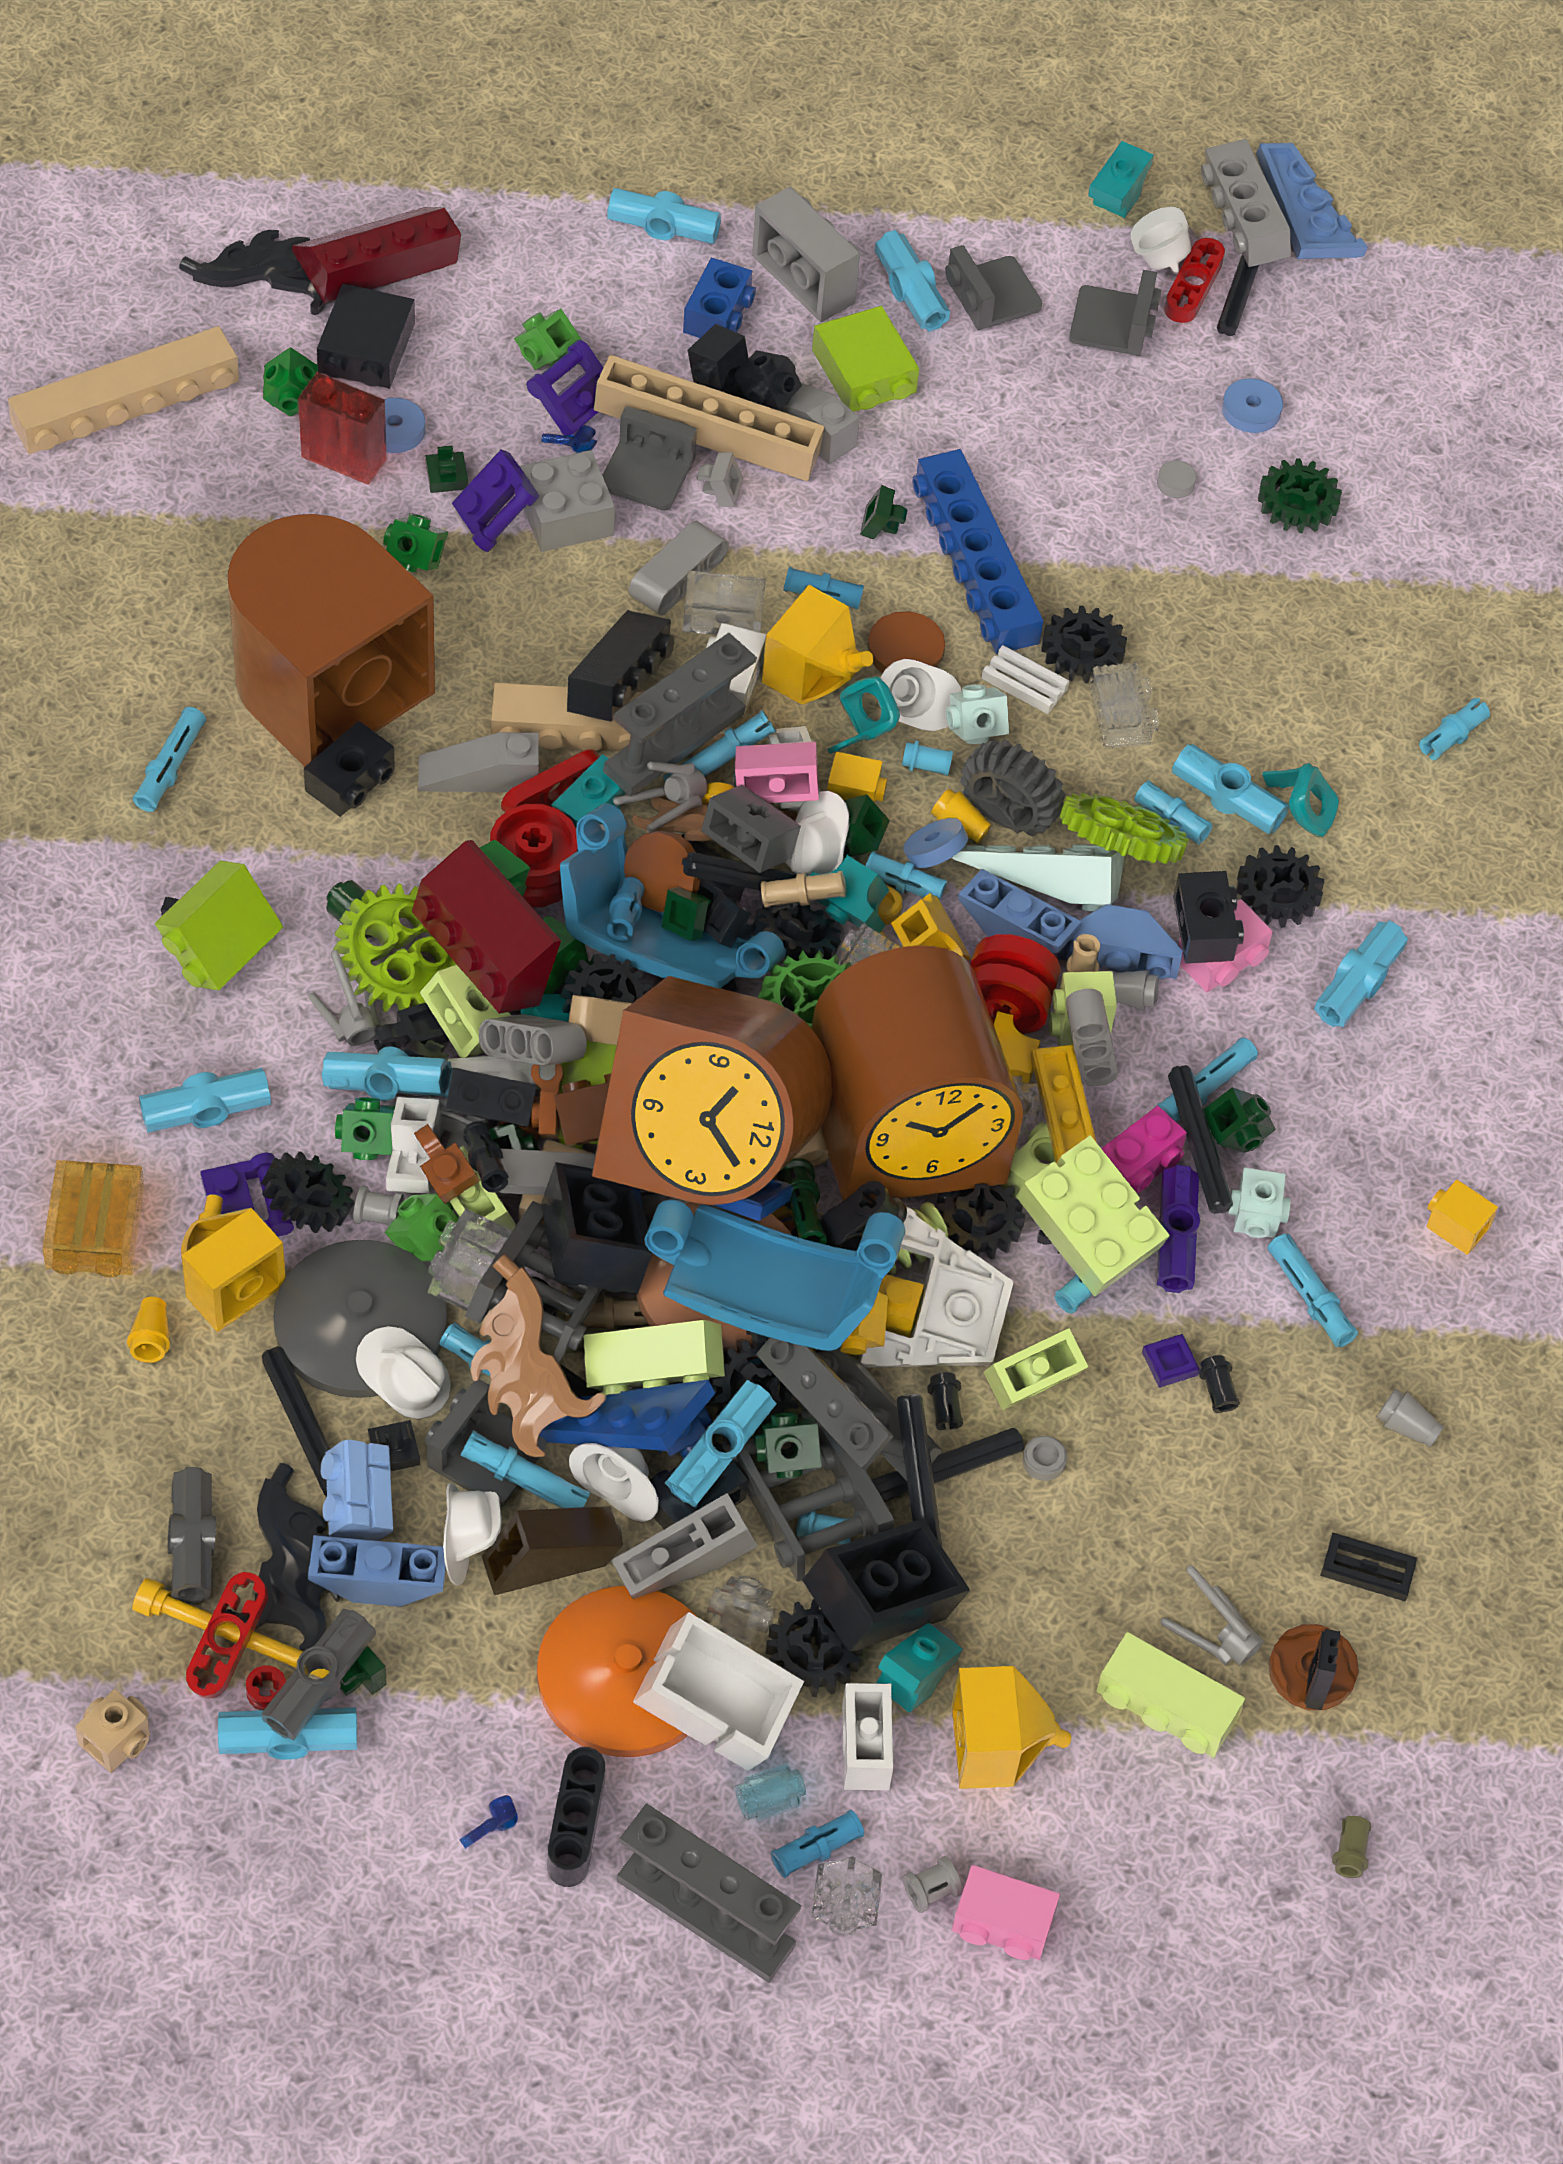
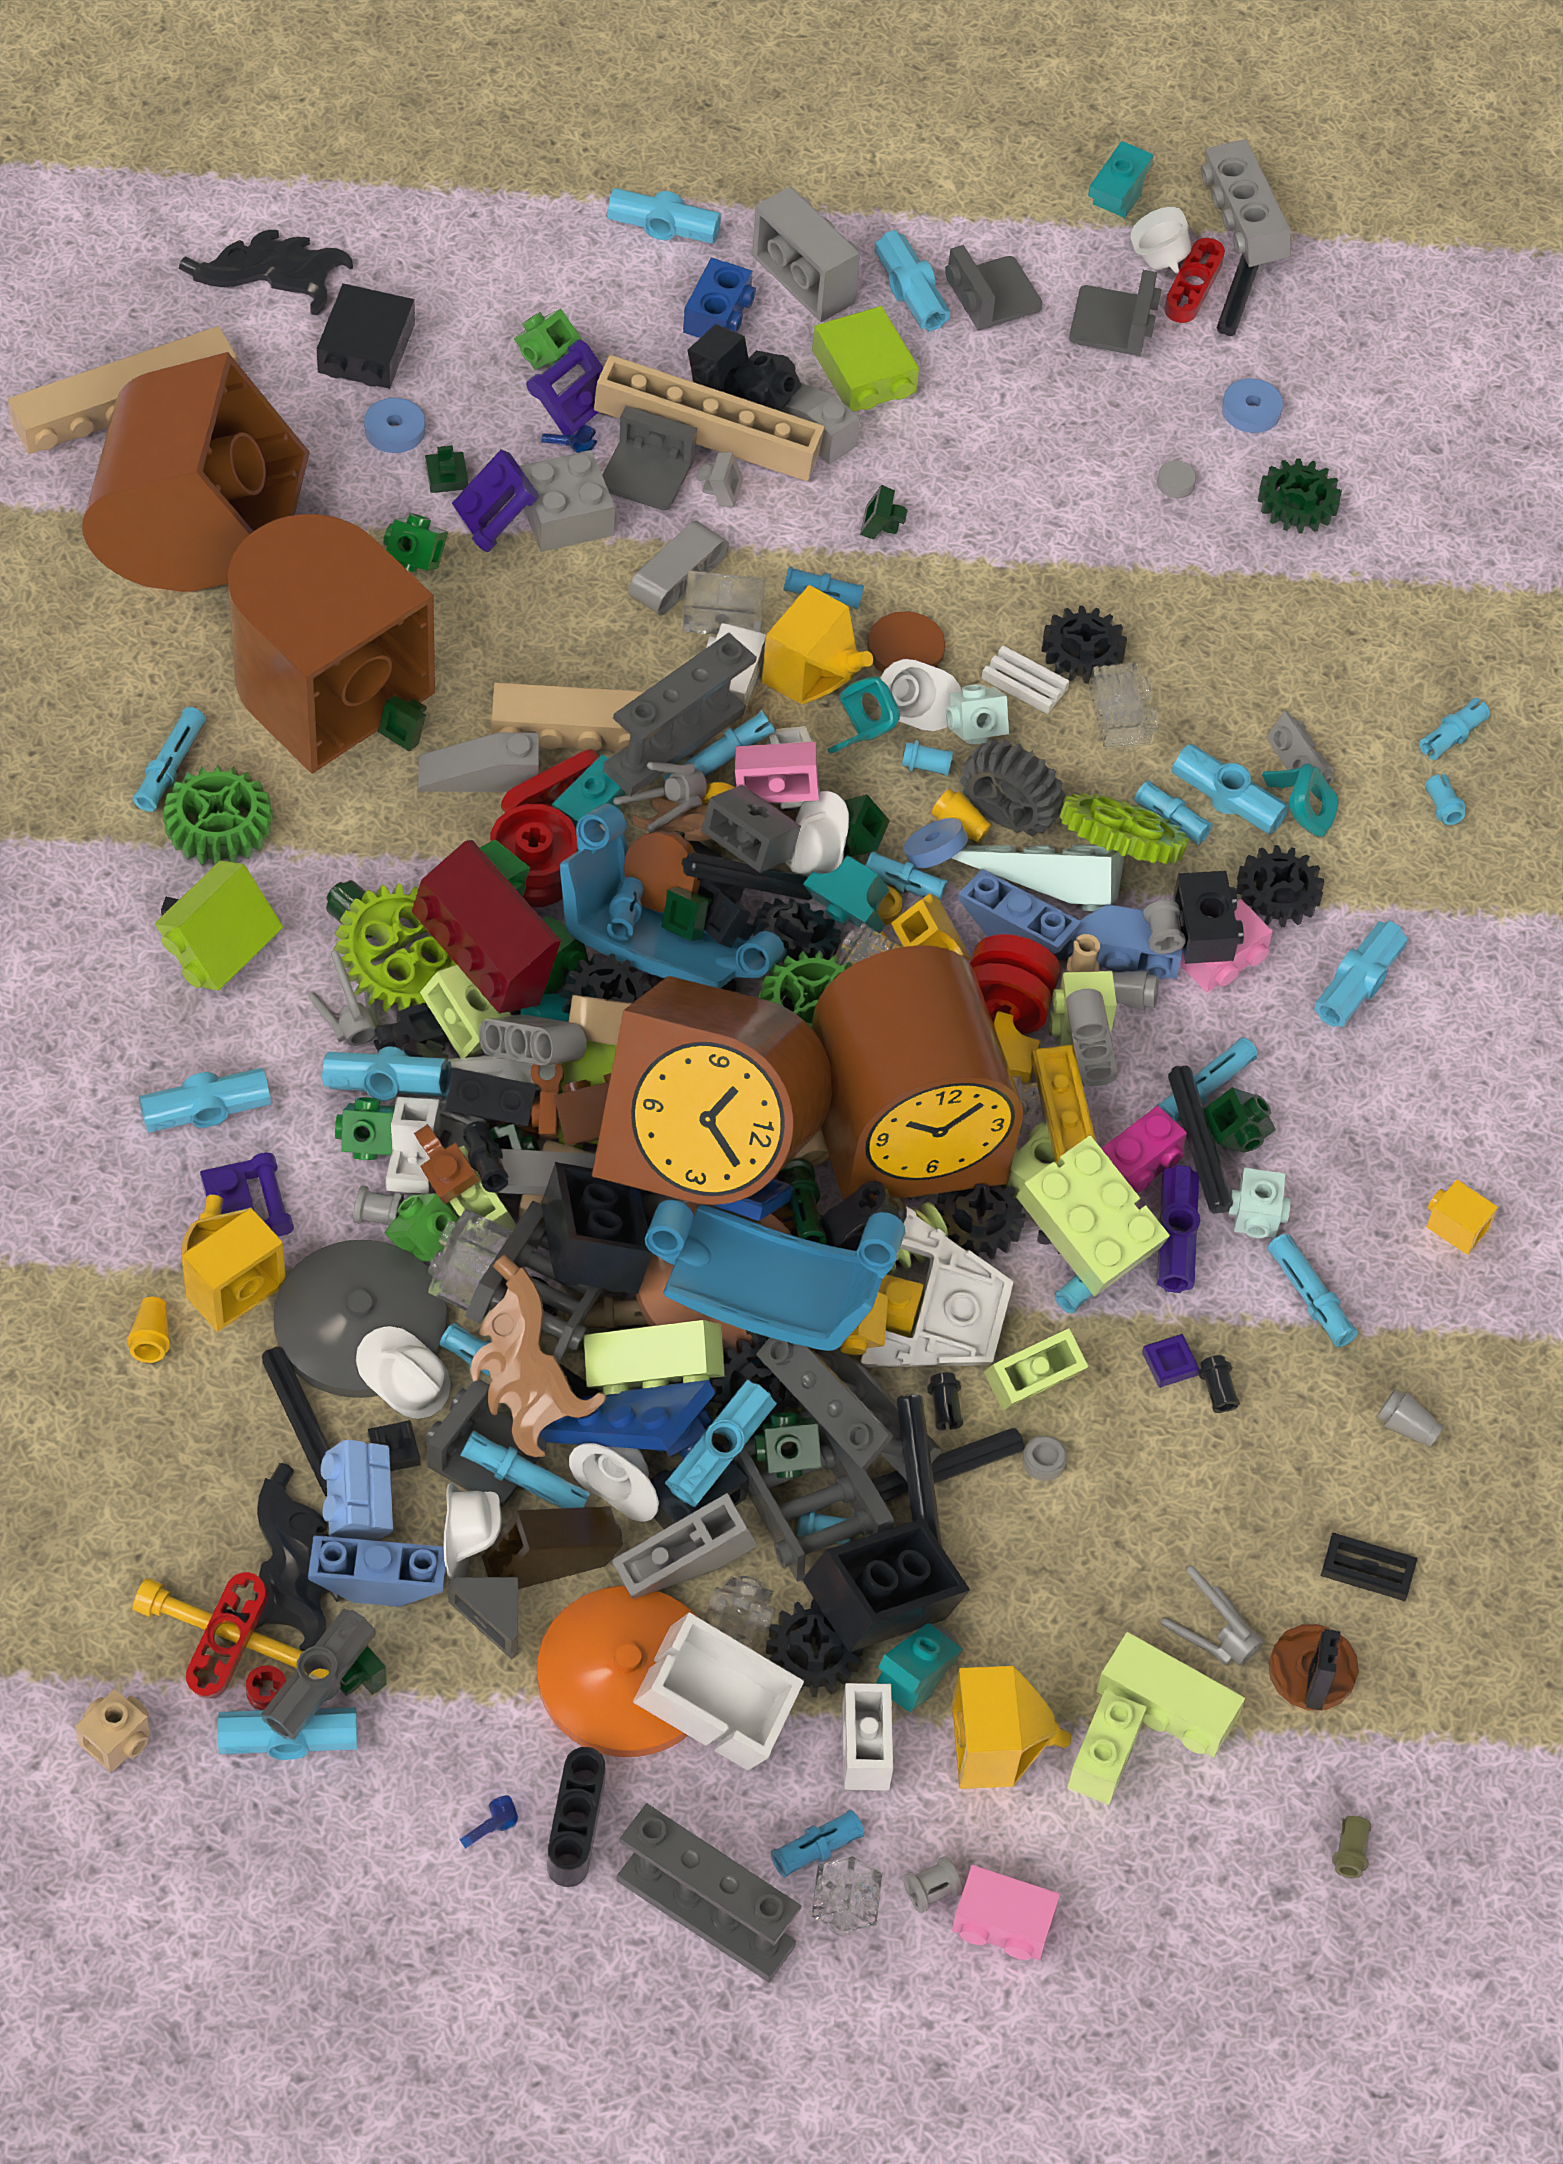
(93, 1218): clear yellow brick -> none
(189, 475): none -> dark orange brick
(191, 1535): dark grey piece -> none
(220, 828): none -> bright green gear
(286, 379): green brick -> none
(307, 1192): black gear -> none
(342, 428): clear red brick -> none
(349, 769): black brick -> none
(380, 251): dark red slope -> none
(403, 721): none -> dark green tile
(490, 1607): none -> dark grey slope
(619, 665): black brick -> none
(770, 1792): clear light blue brick -> none
(803, 889): tan pin -> none
(857, 776): yellow brick -> none
(977, 551): blue brick -> none
(1106, 1747): none -> yellowish green brick
(1164, 926): none -> light grey bush
(1296, 746): none -> light grey hinge
(1312, 220): medium blue wing -> none
(1449, 807): none -> medium azure pin

